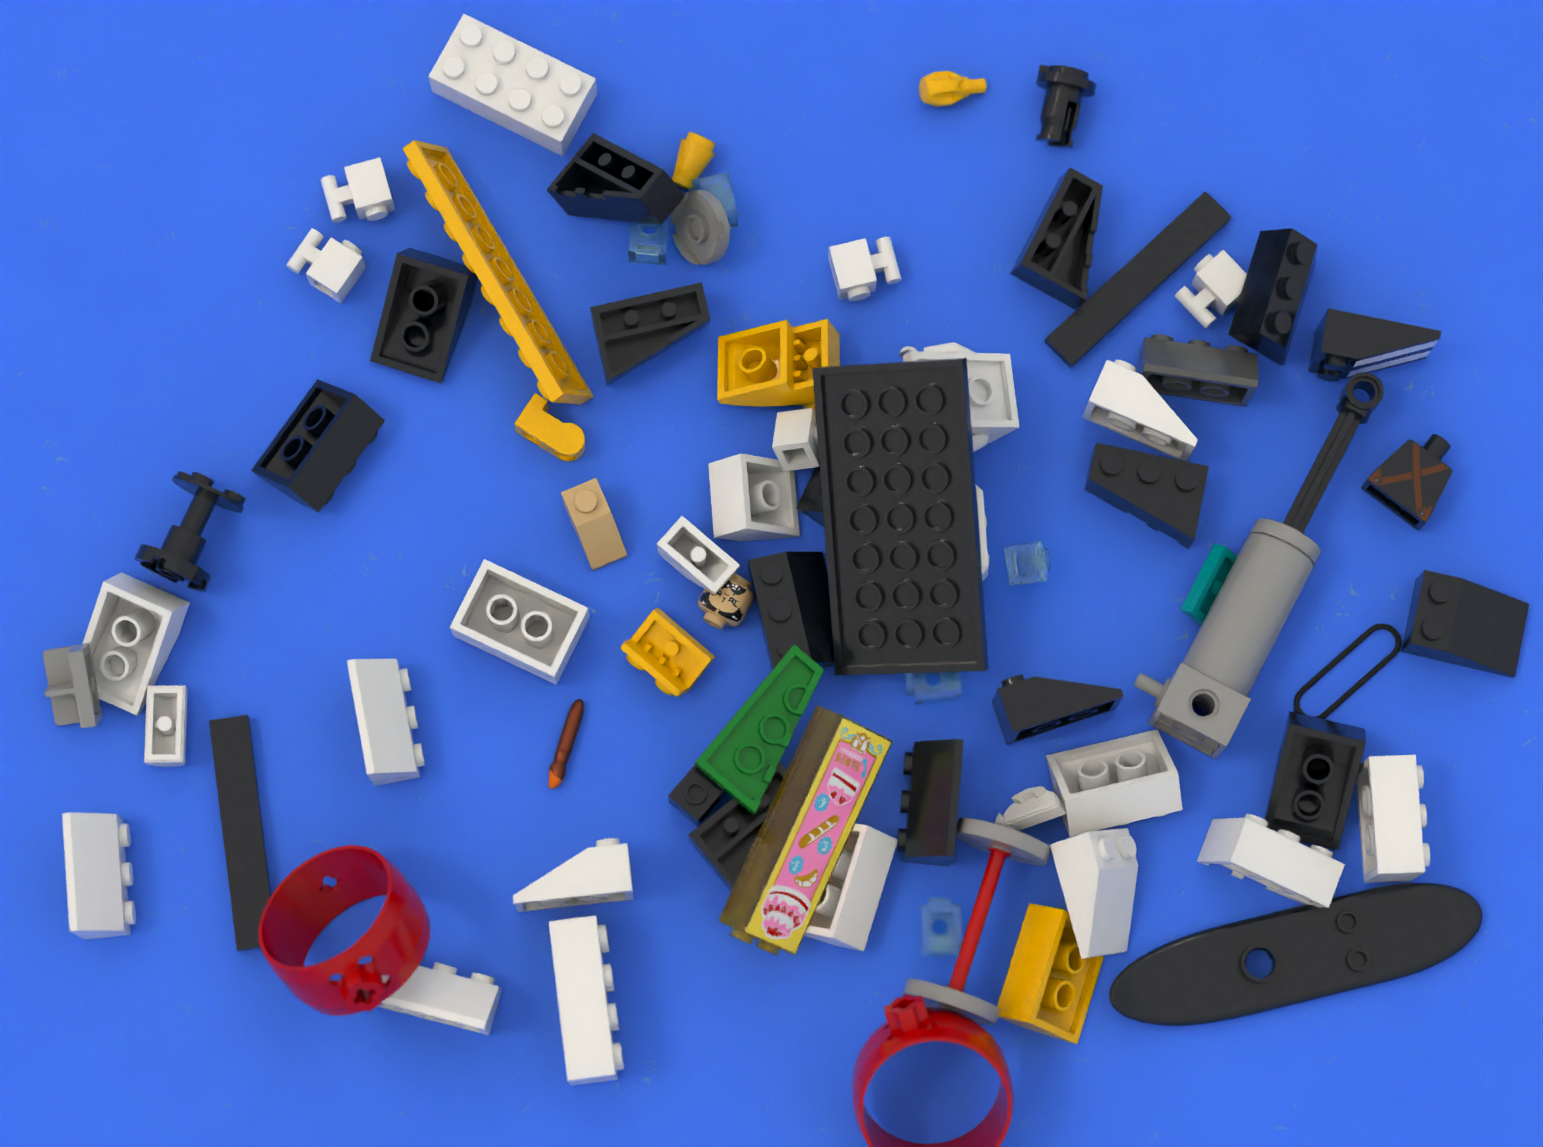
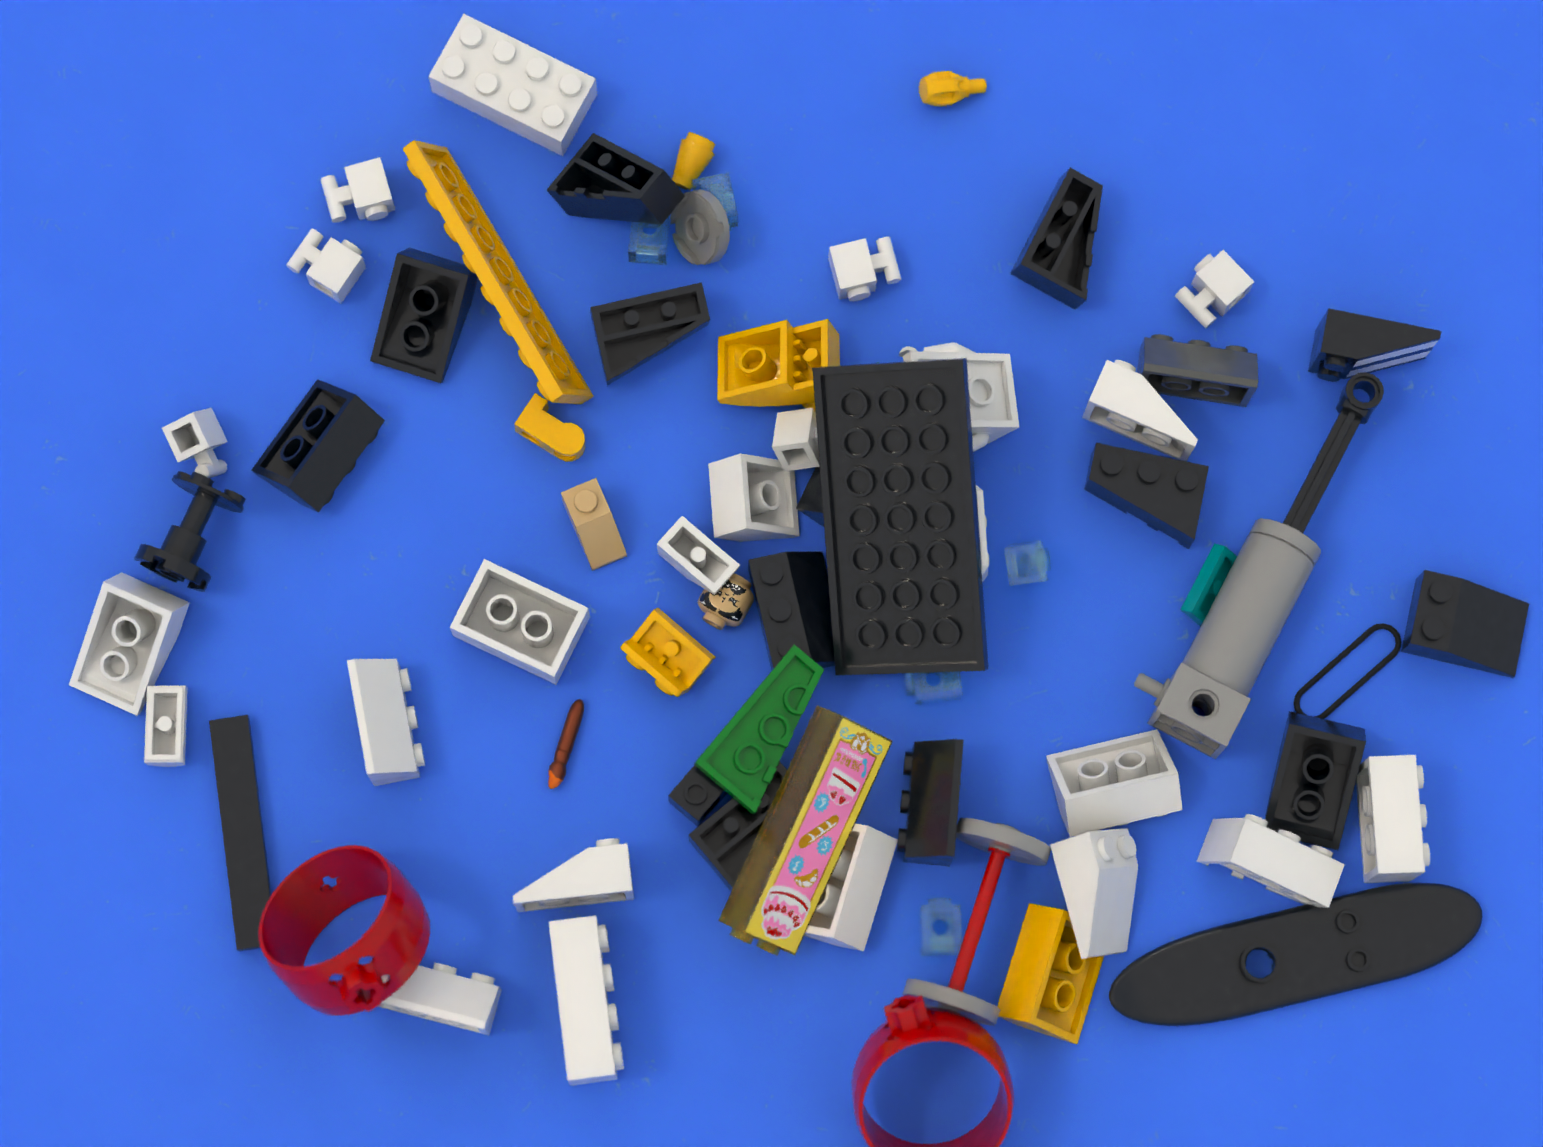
(72, 685): light grey panel -> none
(98, 875): white slope -> none
(196, 438): none -> white brick
(1032, 808): white plate -> none
(1046, 704): black slope -> none
(1062, 102): black piece -> none
(1137, 279): black tile -> none
(1274, 292): black slope -> none
(1411, 480): black torso -> none

